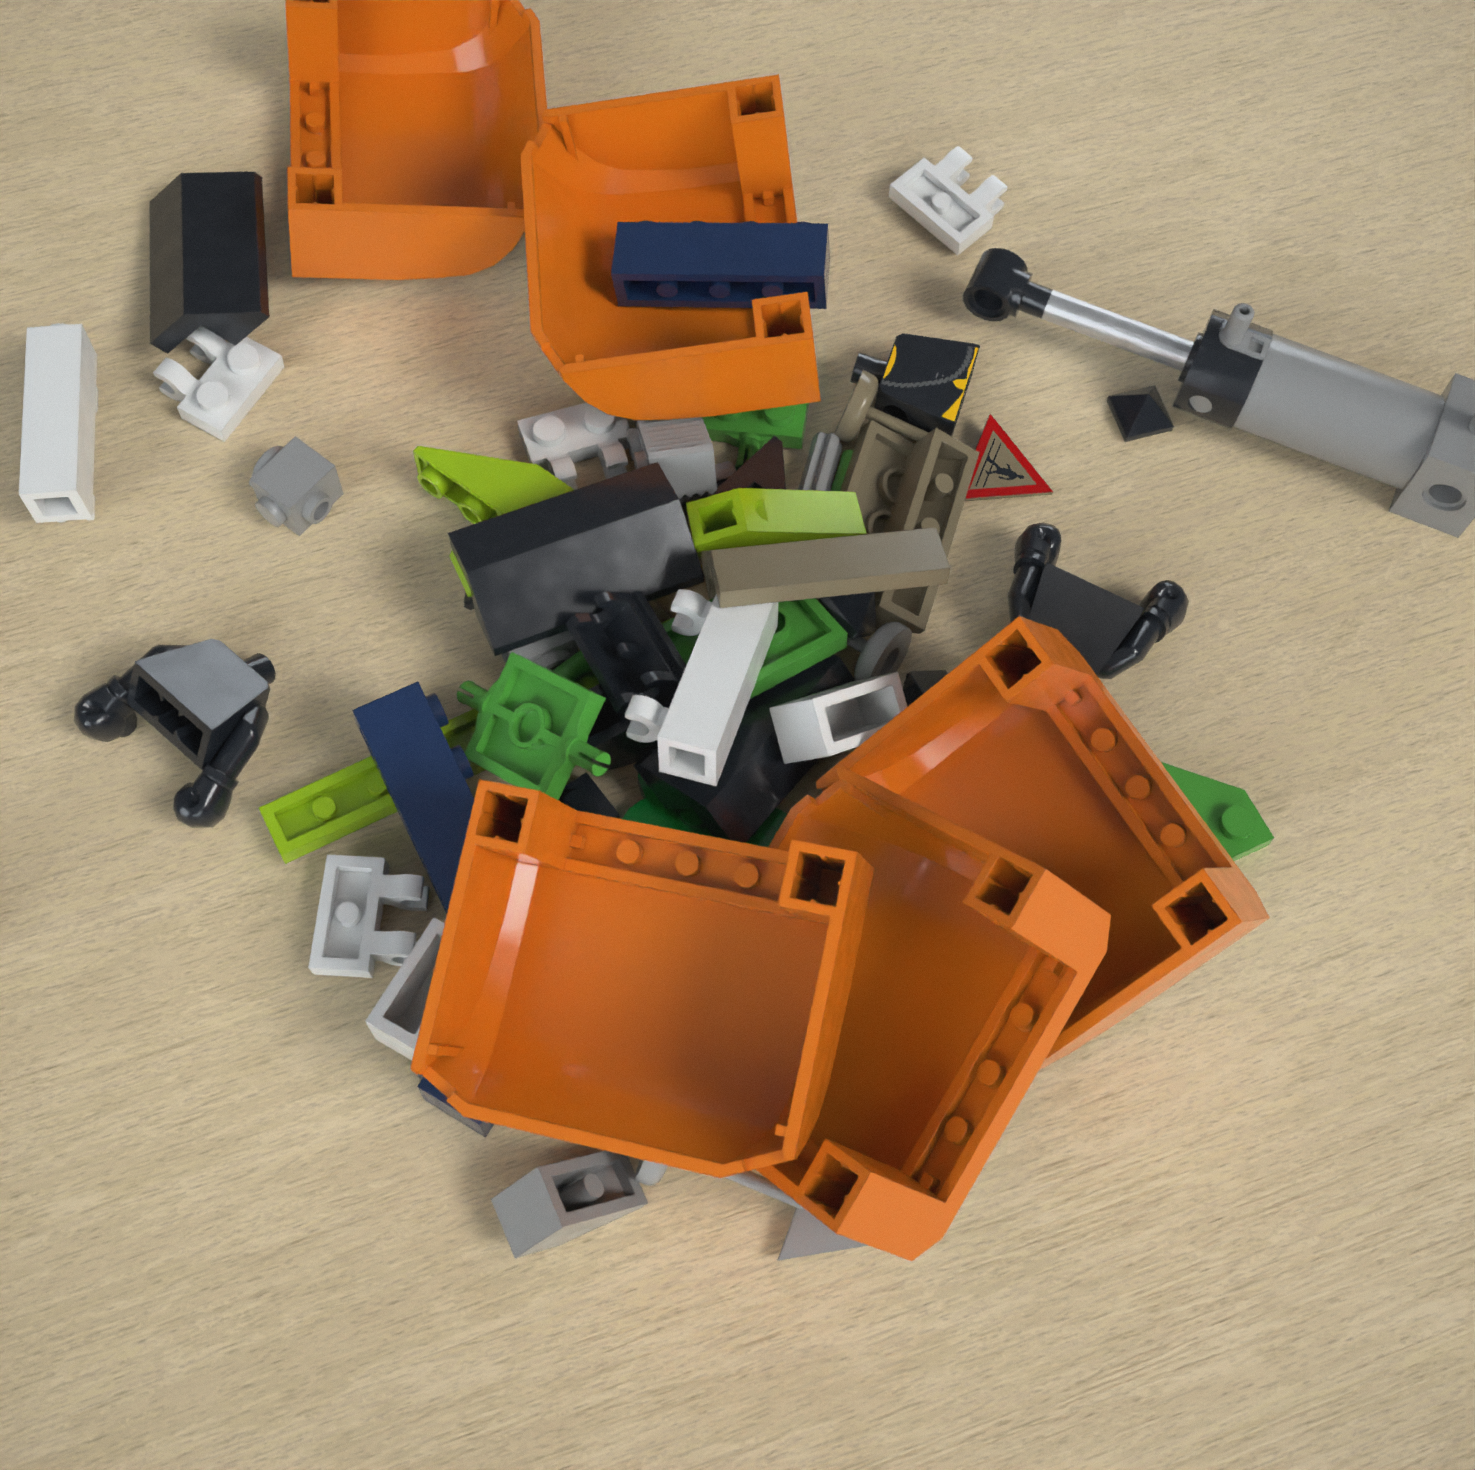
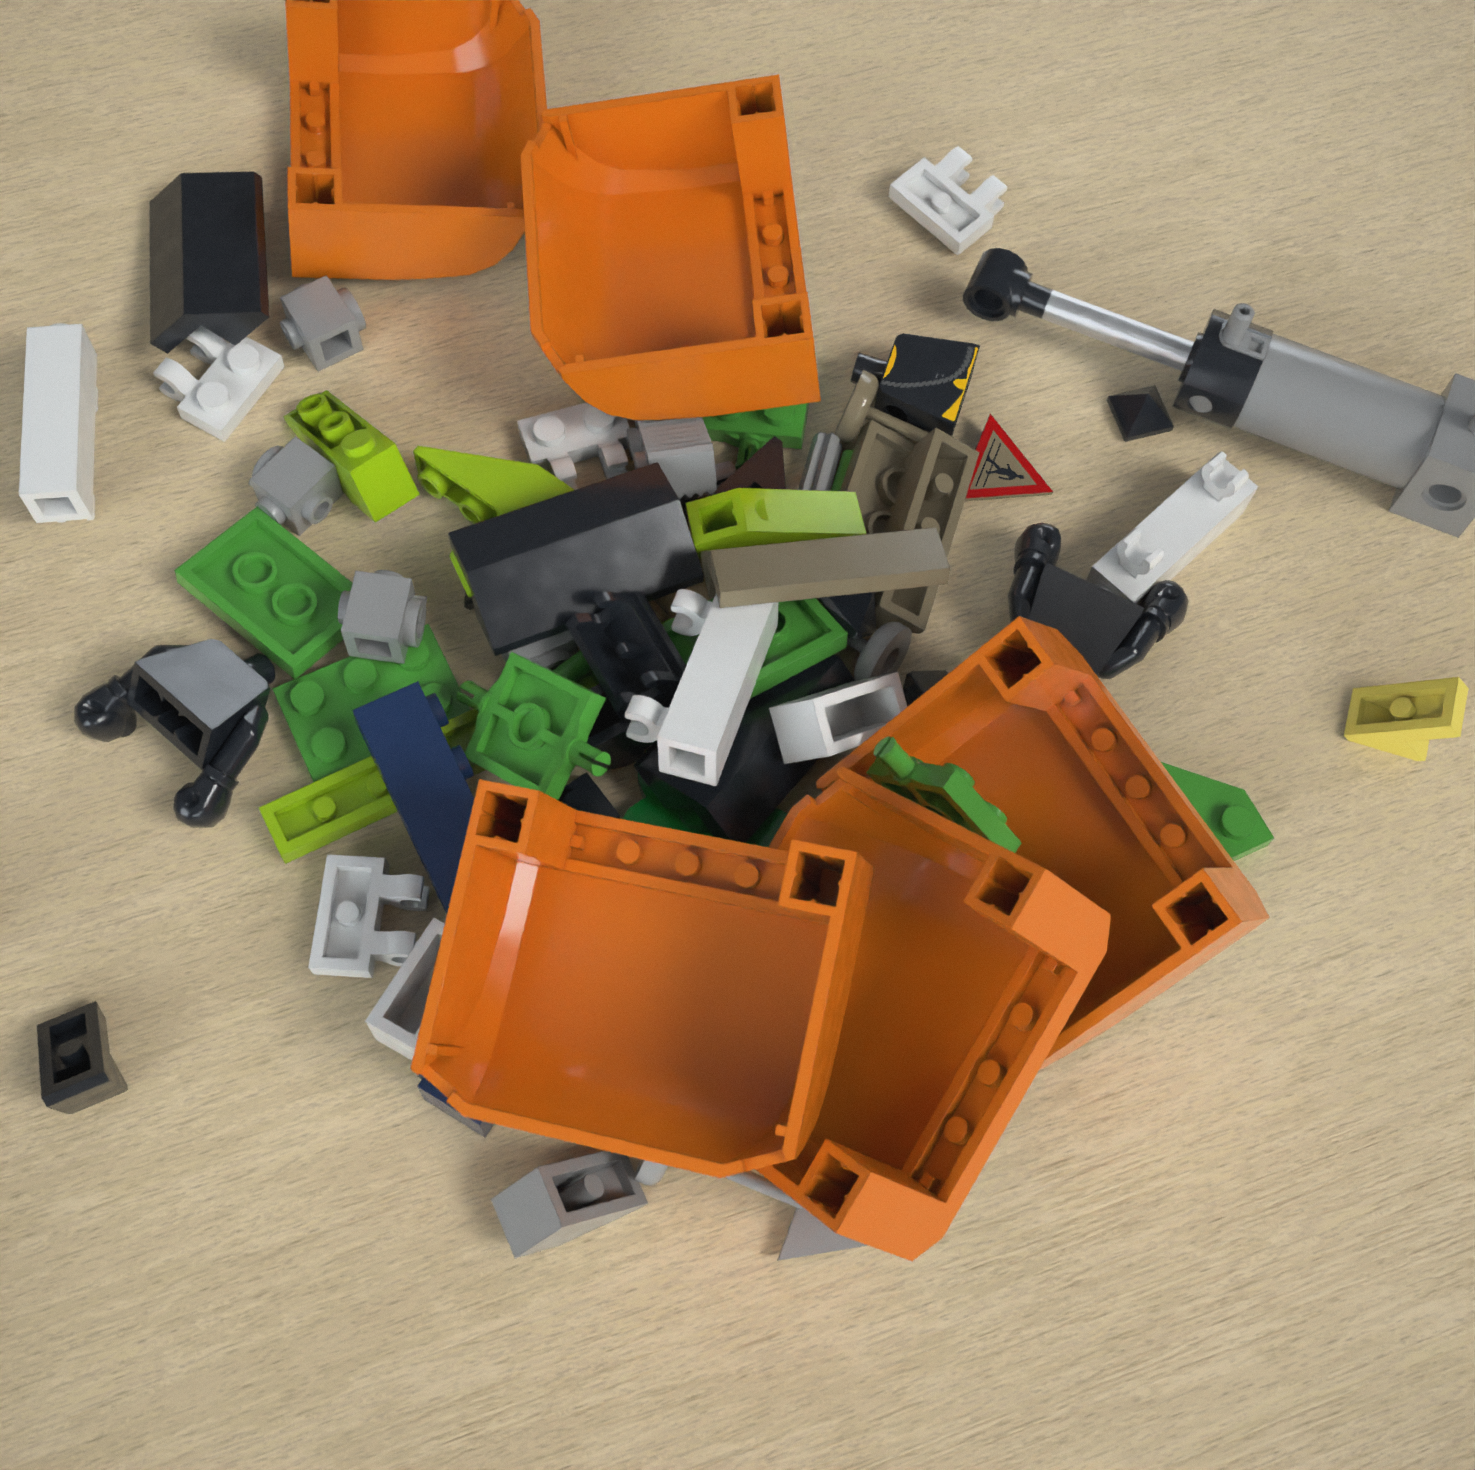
(77, 1061): none -> black slope
(269, 591): none -> bright green plate
(322, 701): none -> bright green plate
(323, 322): none -> light grey brick
(364, 458): none -> lime slope
(381, 616): none -> light grey brick
(719, 263): dark blue brick -> none
(941, 789): none -> bright green plate
(1175, 531): none -> white brick
(1406, 715): none -> light yellow slope

